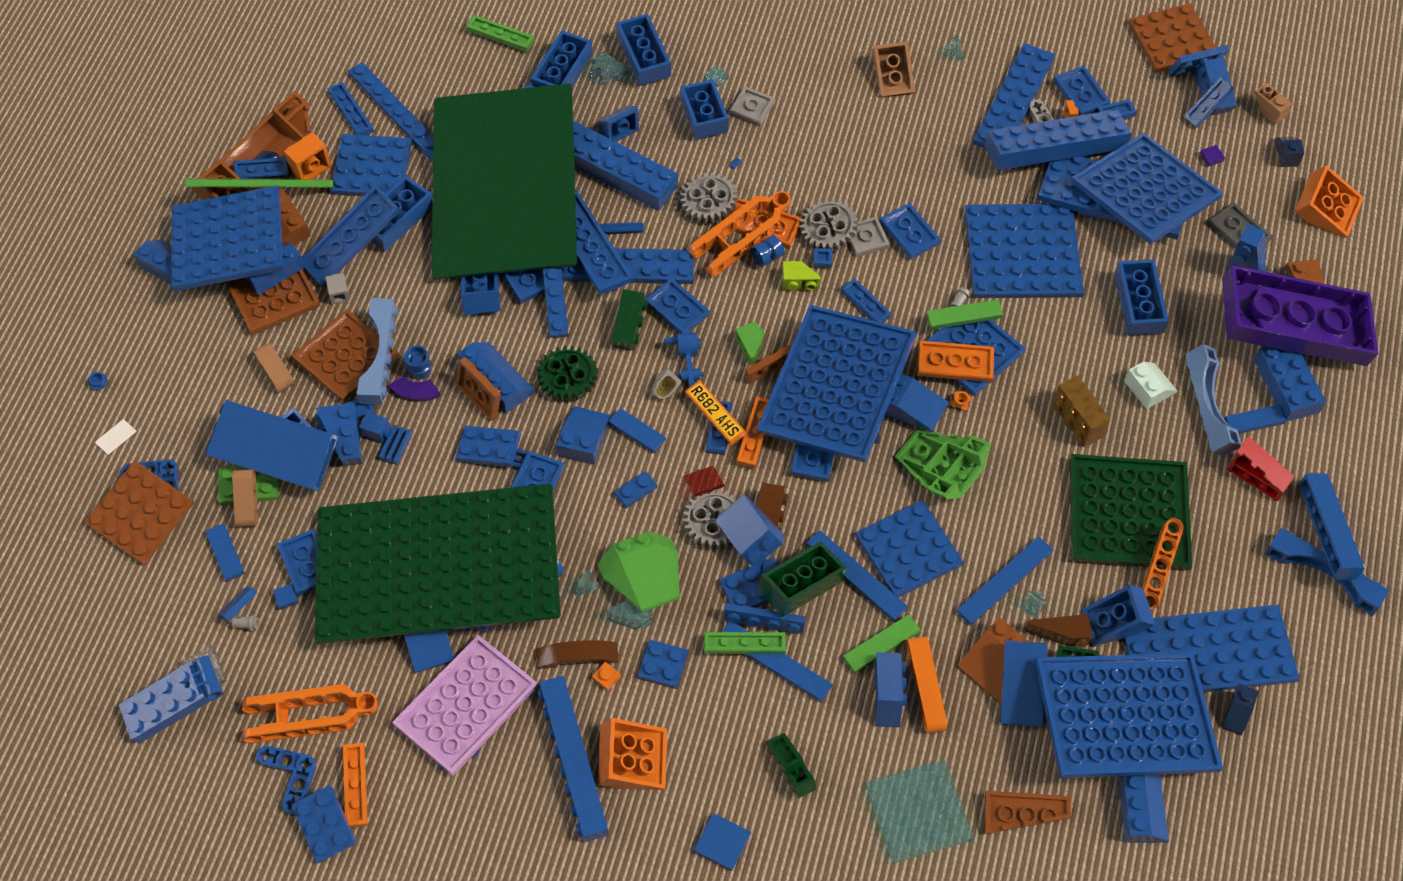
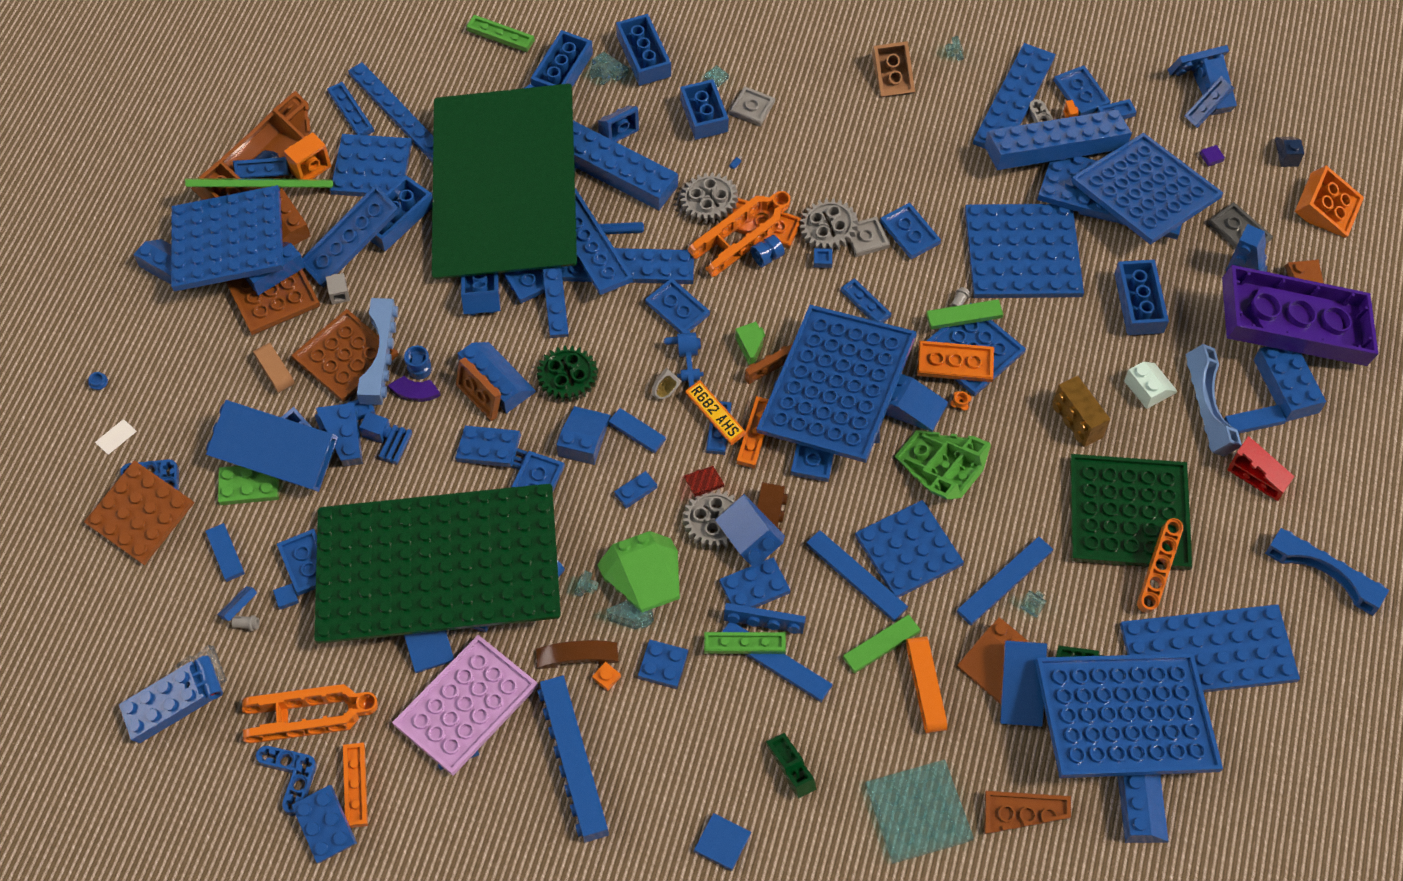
(245, 498): medium nougat beam -> none
(629, 320): dark green brick -> none
(632, 755): orange slope -> none
(799, 276): lime slope -> none
(801, 578): dark green brick -> none
(889, 689): blue wedge -> none
(1065, 630): reddish brown slope -> none
(1119, 615): blue slope -> none
(1169, 35): dark orange plate -> none
(1240, 709): dark blue slope -> none
(1272, 103): medium nougat slope -> none
(1331, 526): blue brick -> none

